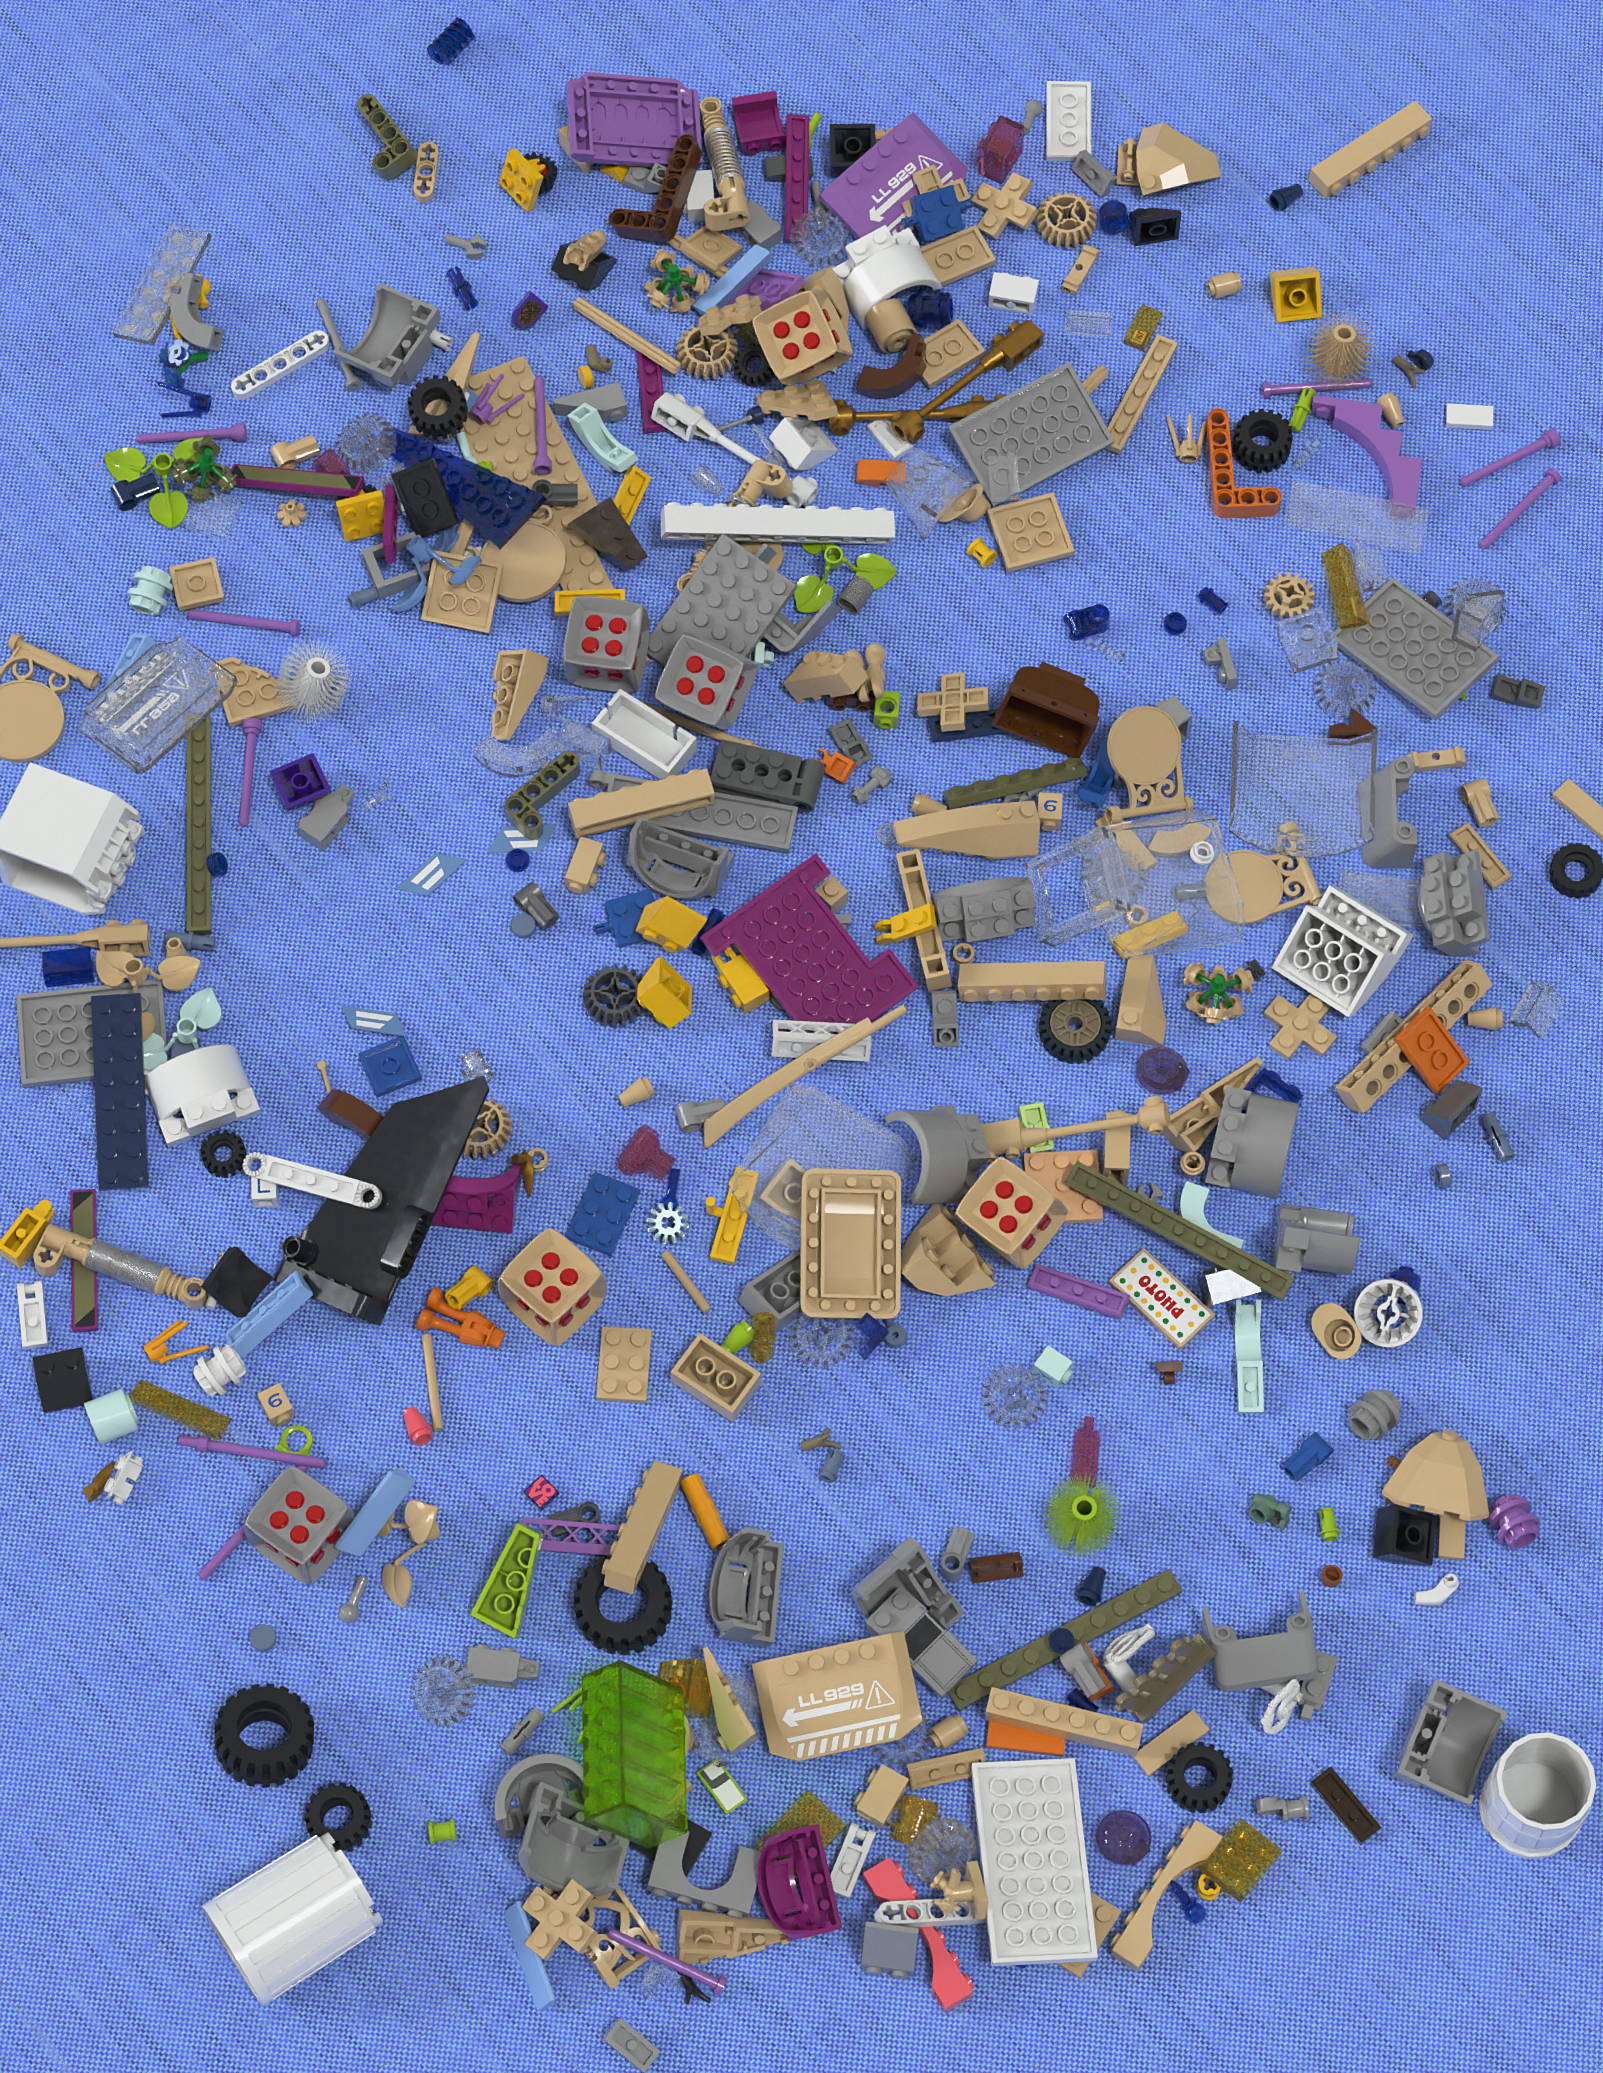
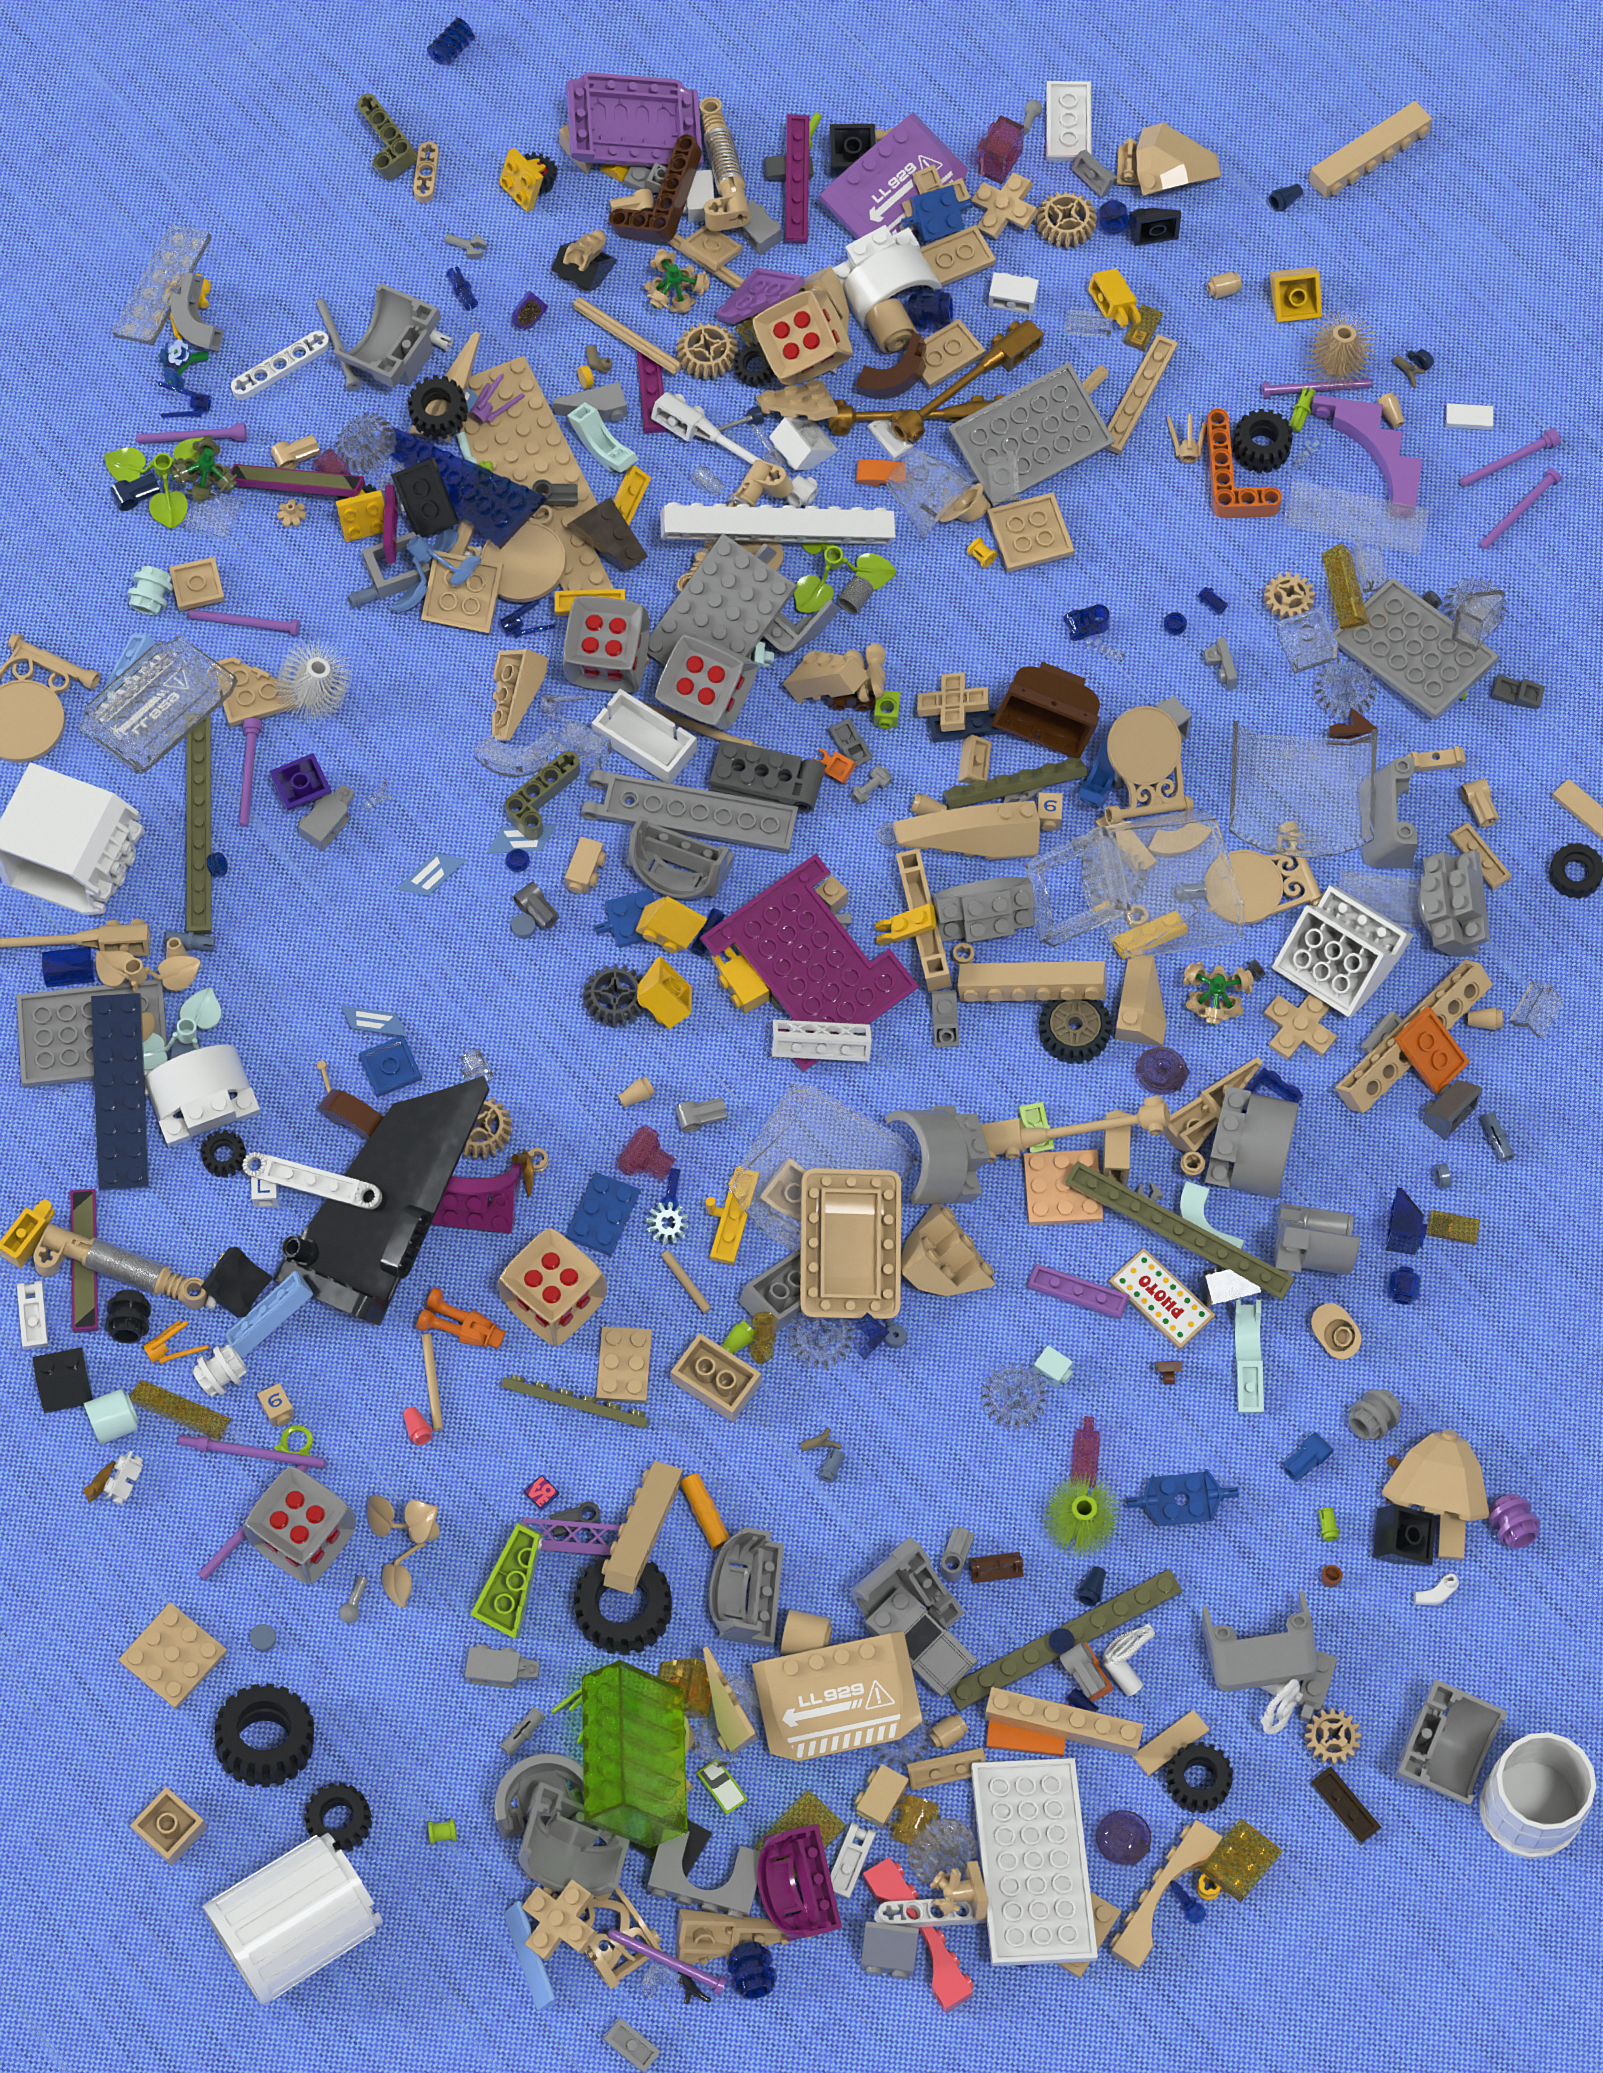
(128, 1316): none -> black piece
(168, 1826): none -> tan brick
(173, 1656): none -> tan plate
(375, 1512): light blue slope -> none
(431, 1684): clear gear -> none
(472, 1284): yellow piece -> none
(513, 623): none -> clear blue plant
(542, 463): medium lavender piece -> none
(566, 1398): none -> olive plate
(641, 200): none -> tan piece
(649, 800): tan brick -> none
(734, 279): light blue slope -> none
(737, 1109): tan piece -> none
(740, 312): tan plate -> none
(751, 1970): none -> clear blue piece
(758, 123): magenta panel -> none
(802, 235): clear gear -> none
(805, 1632): none -> tan piece
(816, 189): light grey bar -> none
(974, 759): none -> tan slope
(1011, 1212): tan piece -> none
(1085, 262): tan piece -> none
(1114, 297): none -> yellow hinge
(1166, 1677): dark tan fence -> none
(1199, 1488): none -> blue plate
(1206, 849): white plate -> none
(1267, 1508): sand green plate -> none
(1288, 1809): light grey connector -> none
(1325, 1729): none -> tan gear
(1382, 1334): white gear -> none
(1405, 1225): none -> clear blue slope
(1453, 1227): none -> clear yellow tile

